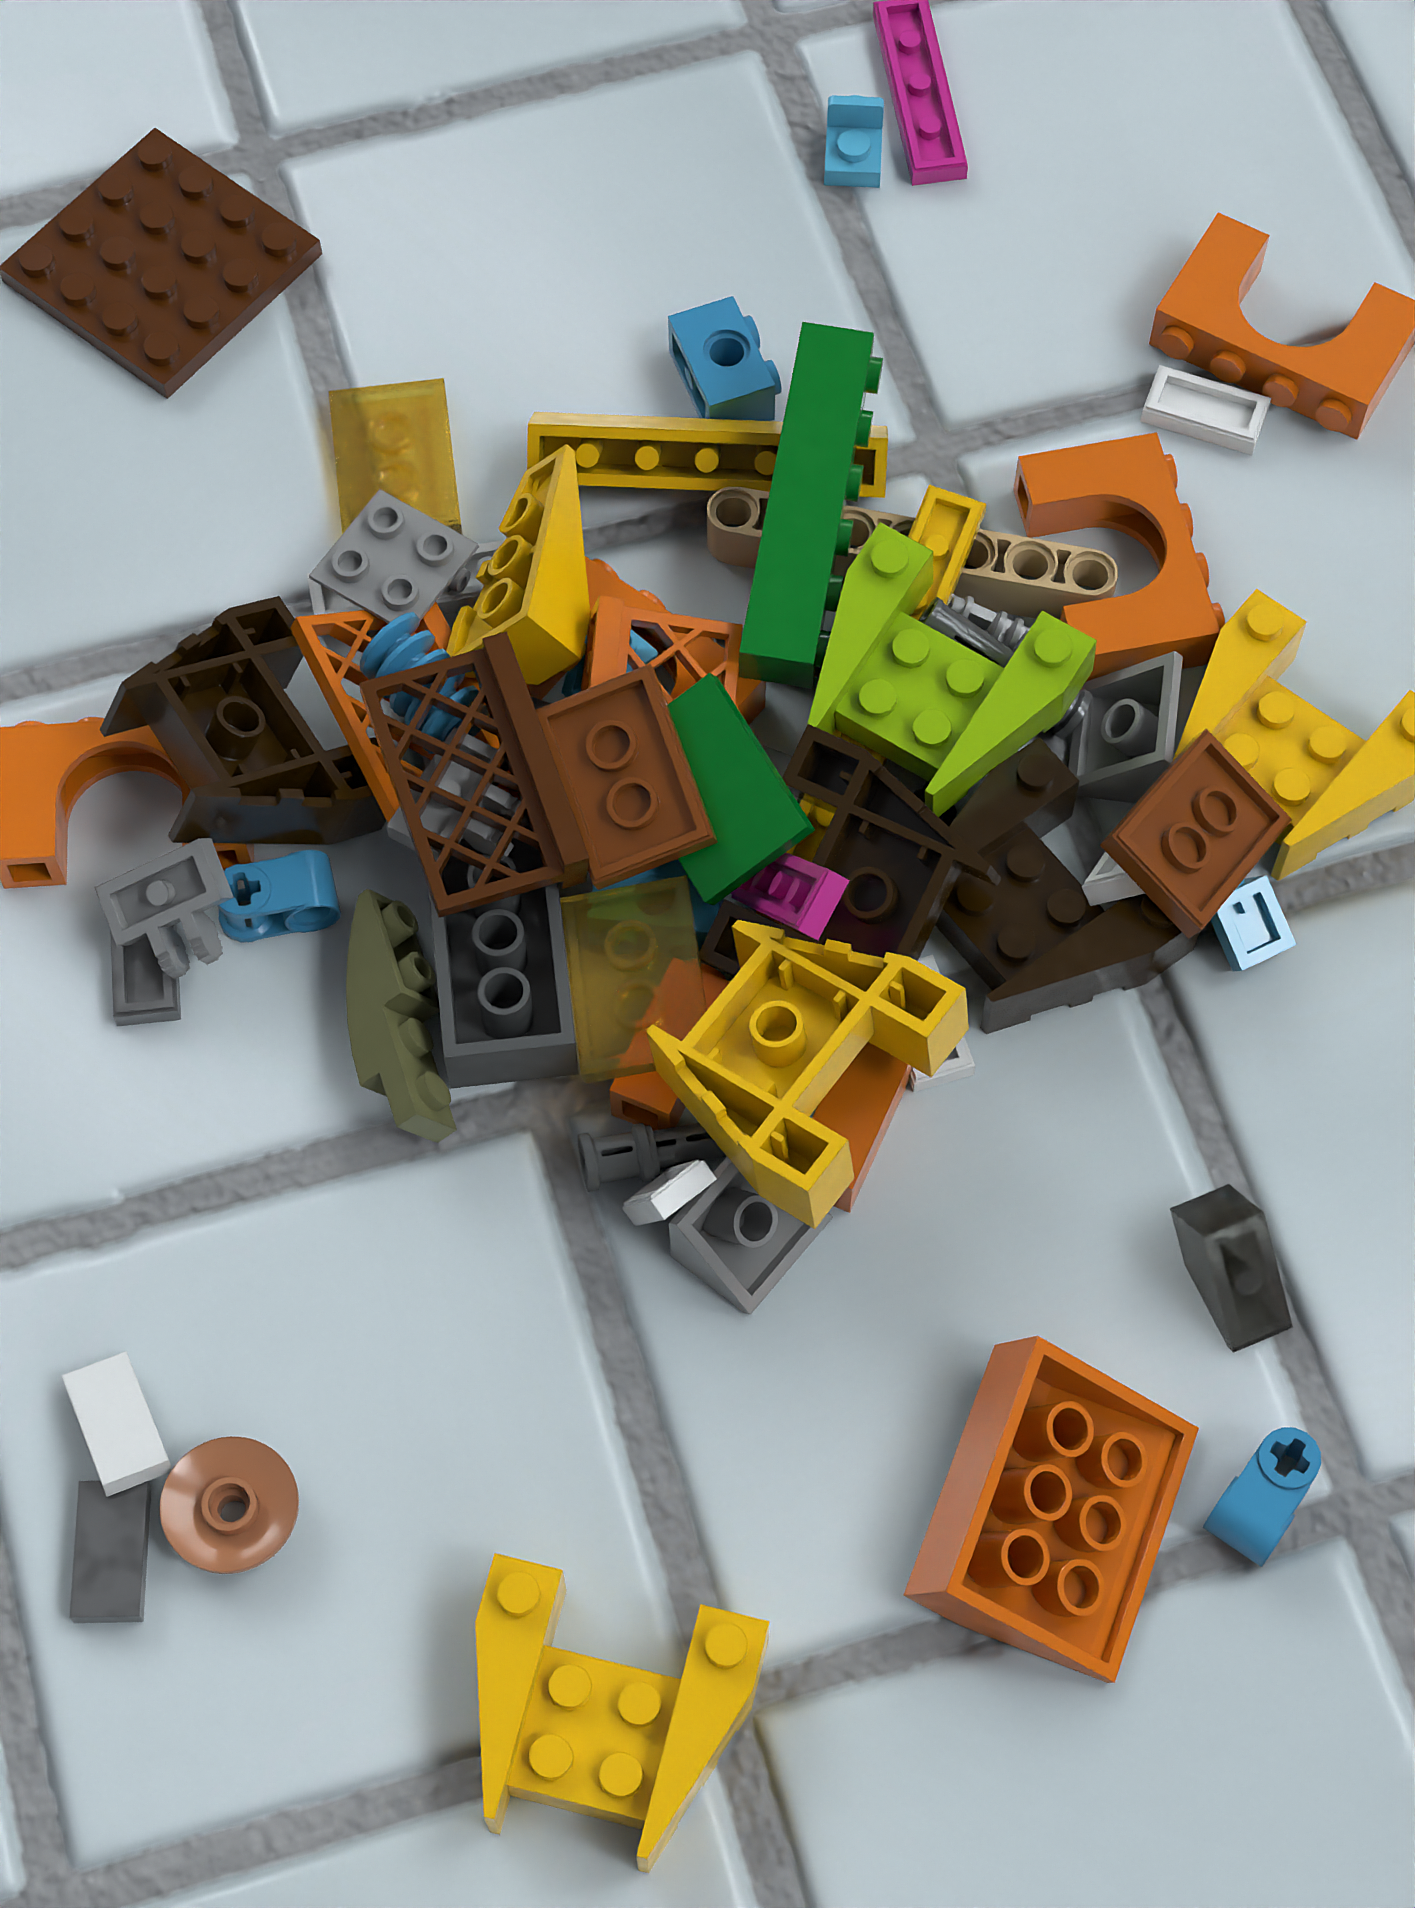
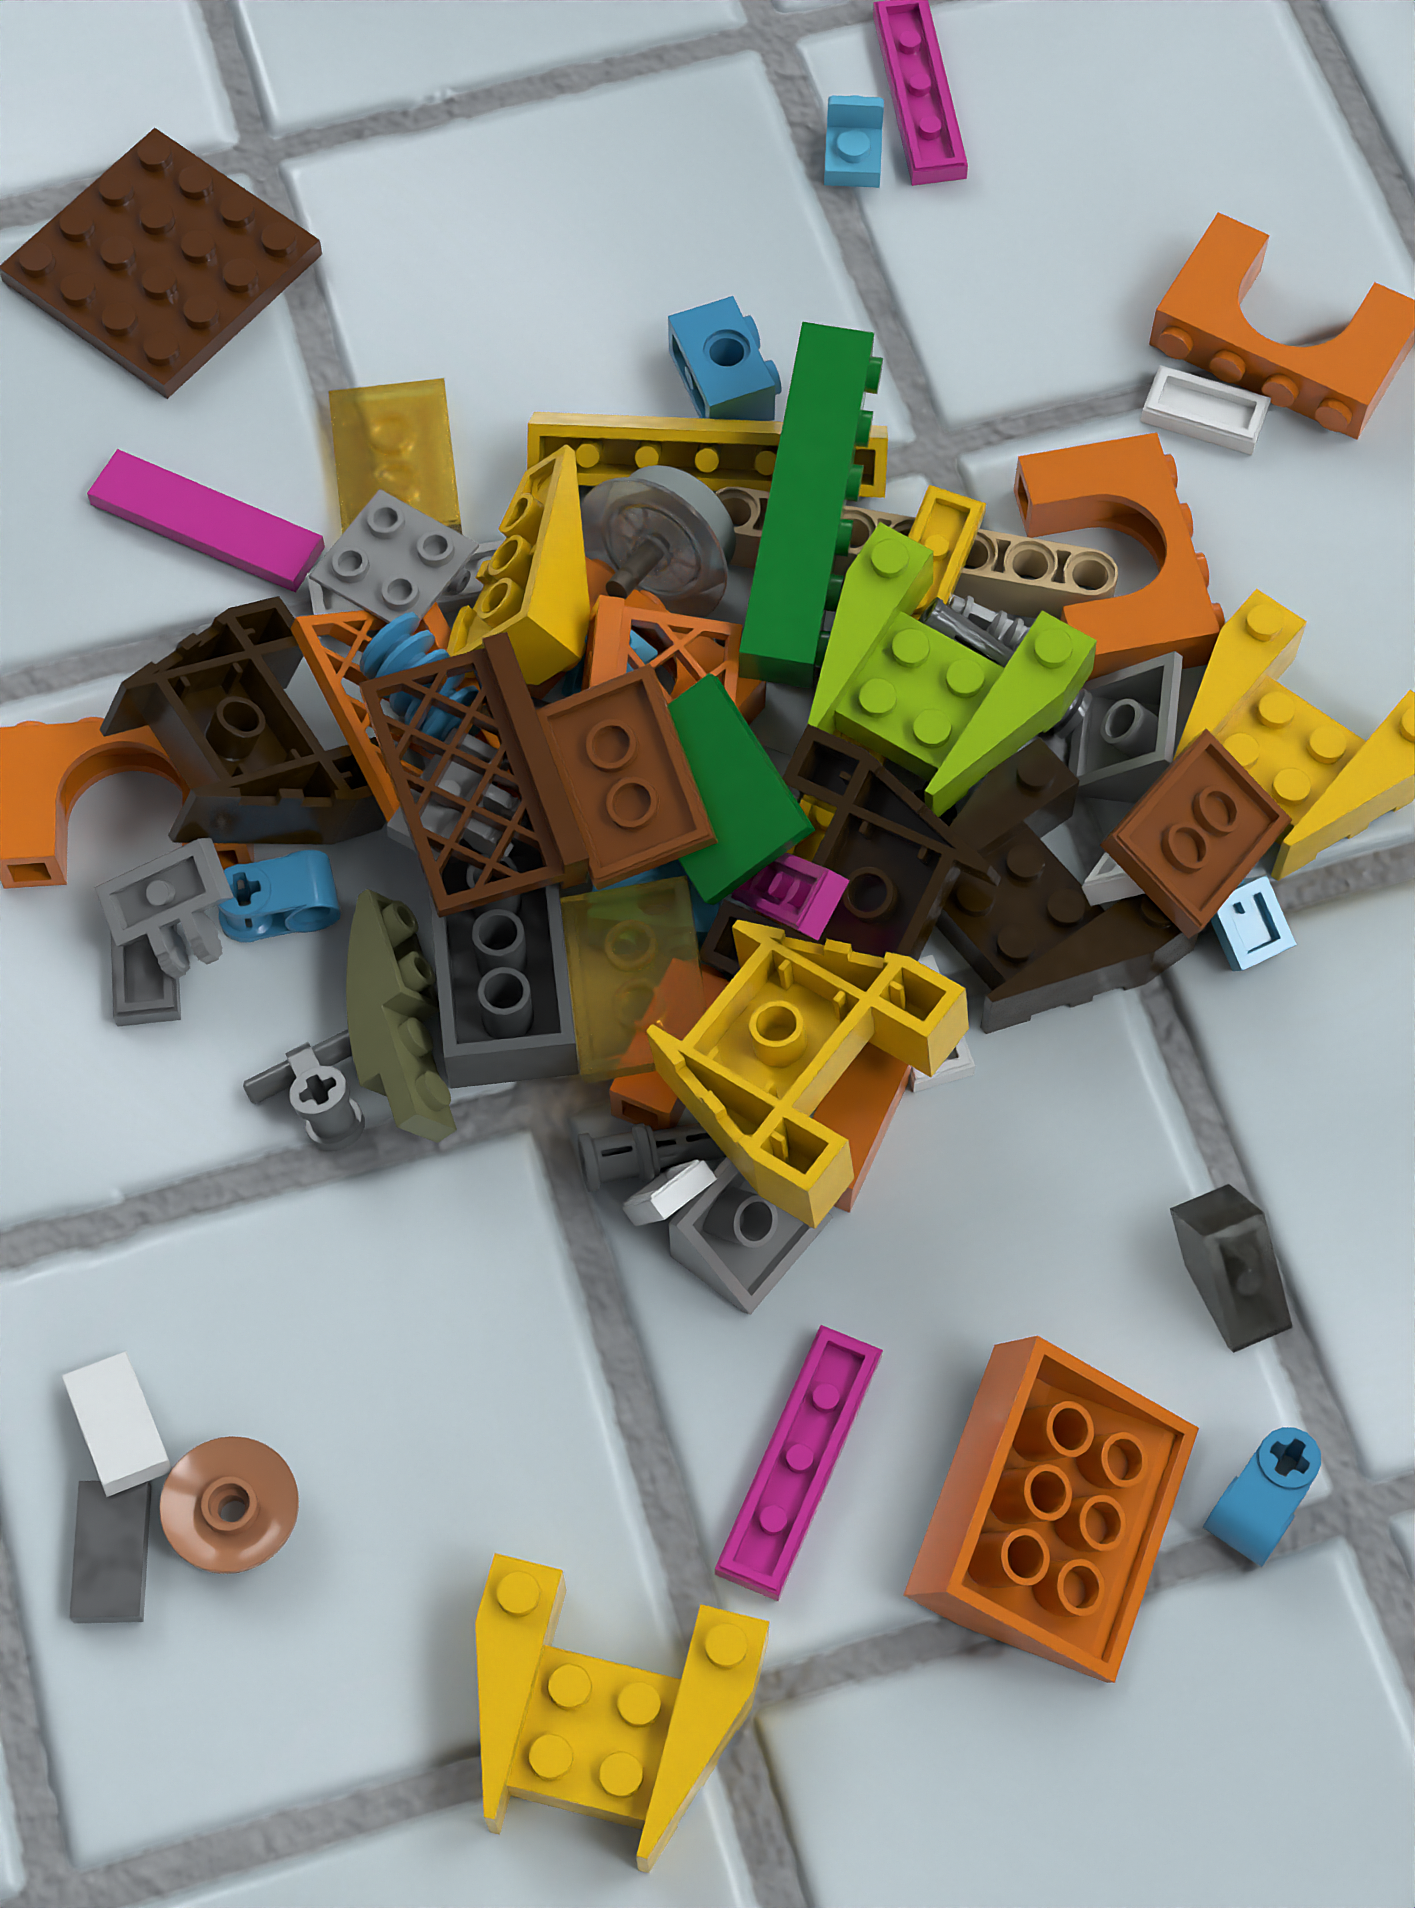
(206, 520): none -> dark pink tile
(316, 1092): none -> dark grey piece
(661, 537): none -> clear piece
(798, 1463): none -> dark pink tile

